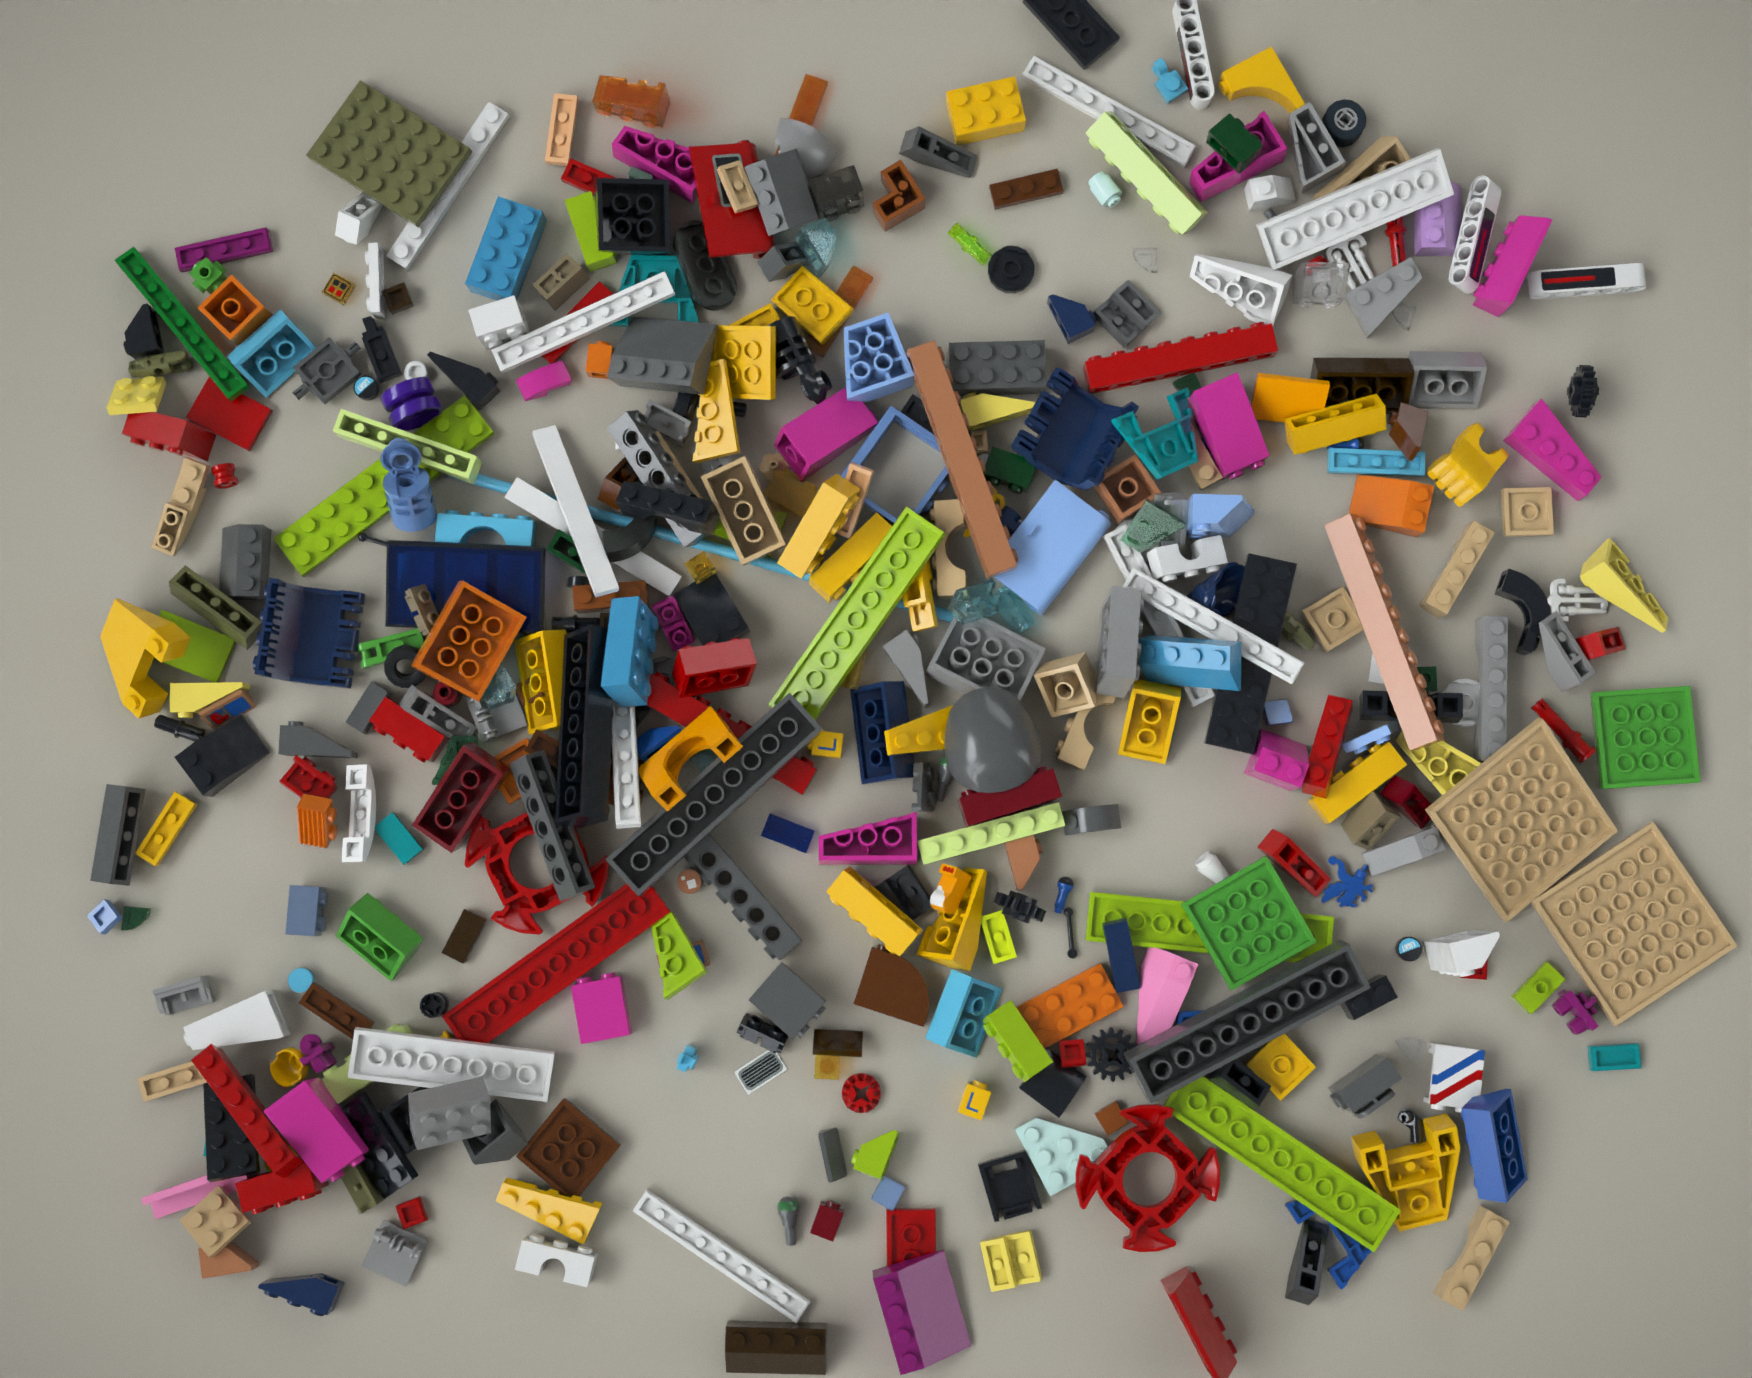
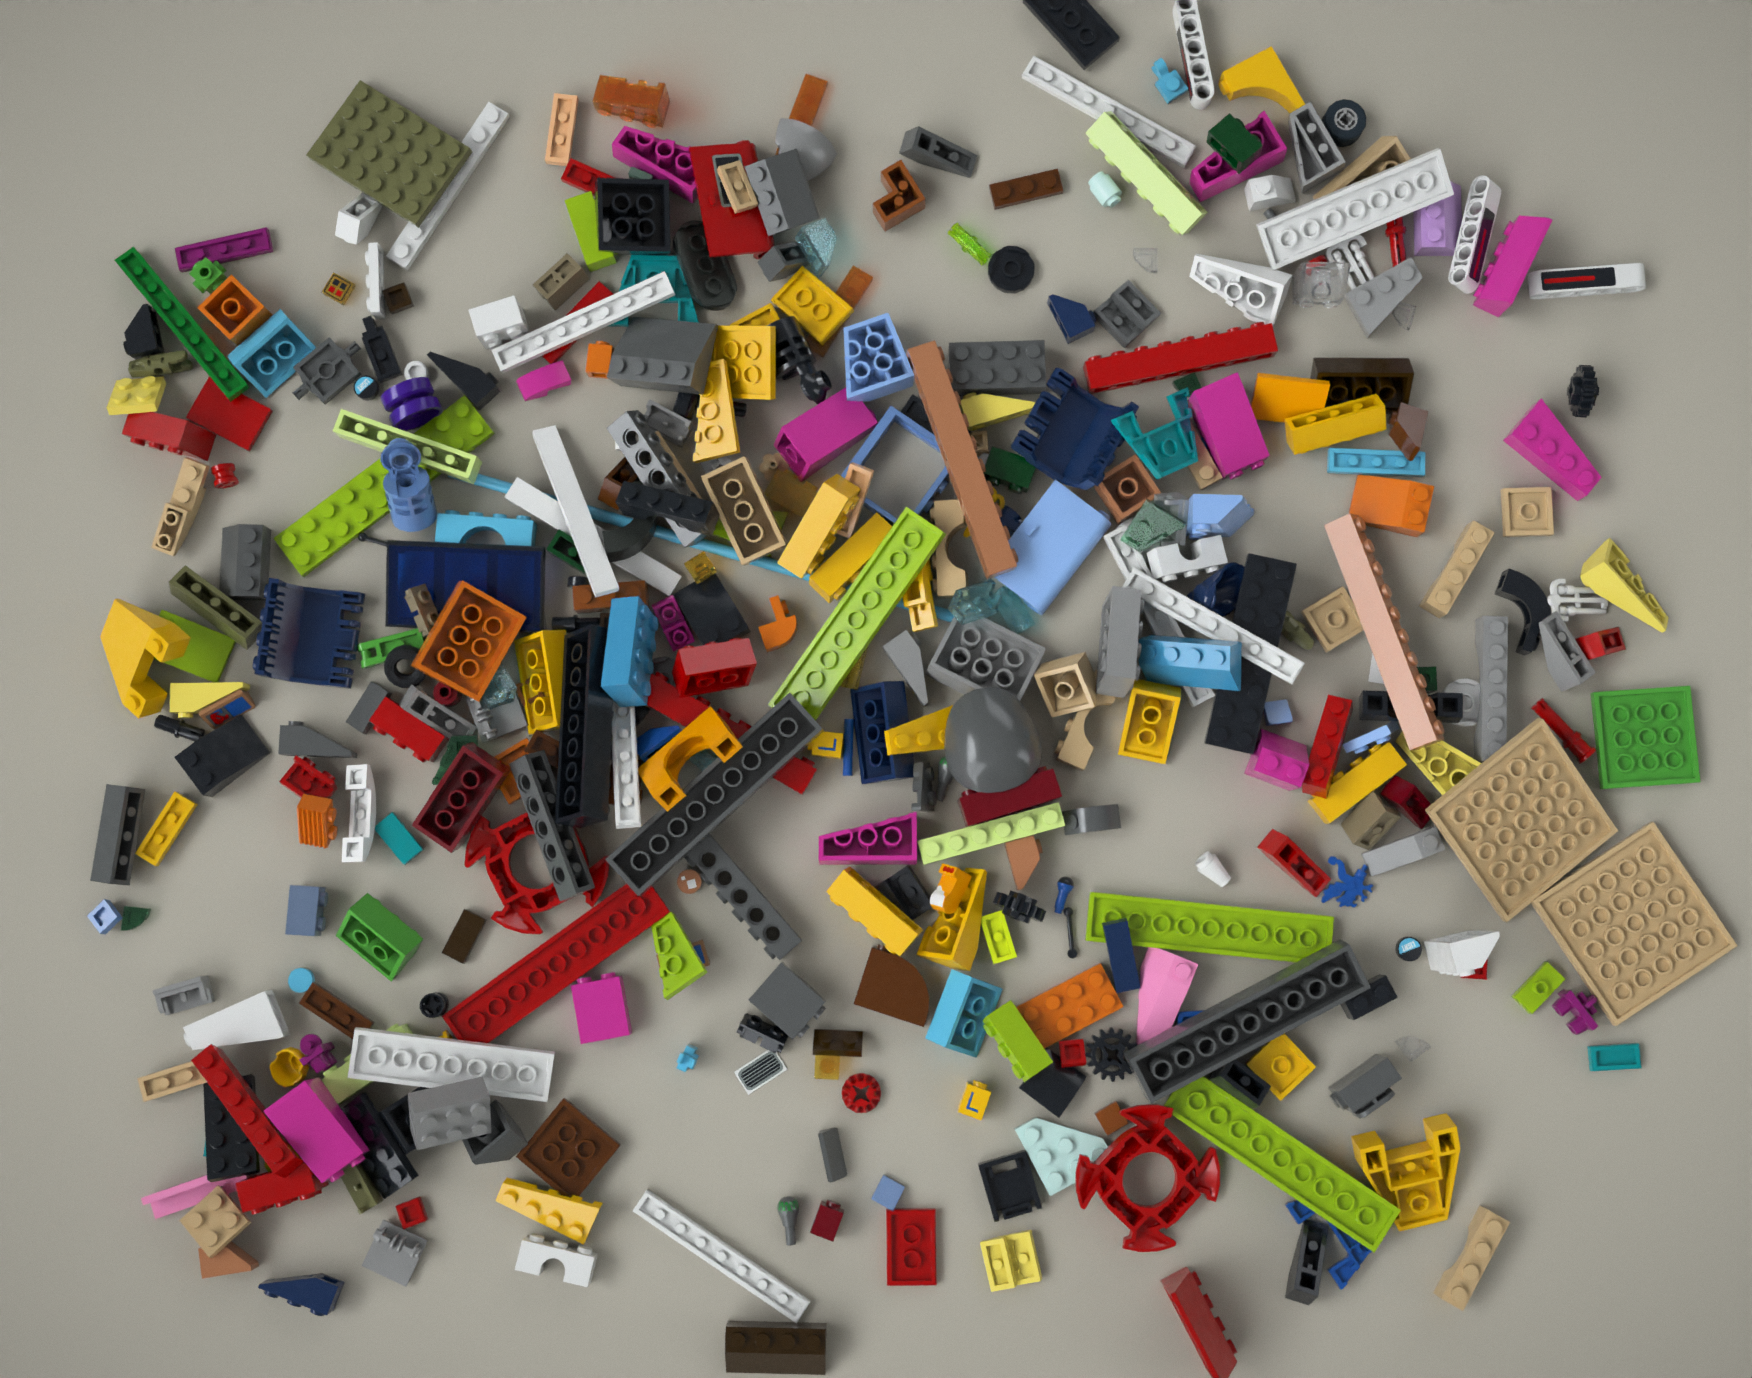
(506, 250): dark azure brick -> none
(781, 632): none -> orange brick
(787, 833): clear blue tile -> none
(837, 193): clear smoke brick -> none
(848, 747): none -> blue piece
(876, 1155): lime slope -> none
(921, 1311): magenta slope -> none
(985, 111): yellow brick -> none
(1248, 923): bright green plate -> none
(1356, 443): blue piece -> none
(1414, 1123): black arm -> none
(1447, 379): light grey slope -> none
(1454, 1076): panel -> none
(1466, 467): yellow piece -> none
(1494, 1145): blue slope -> none

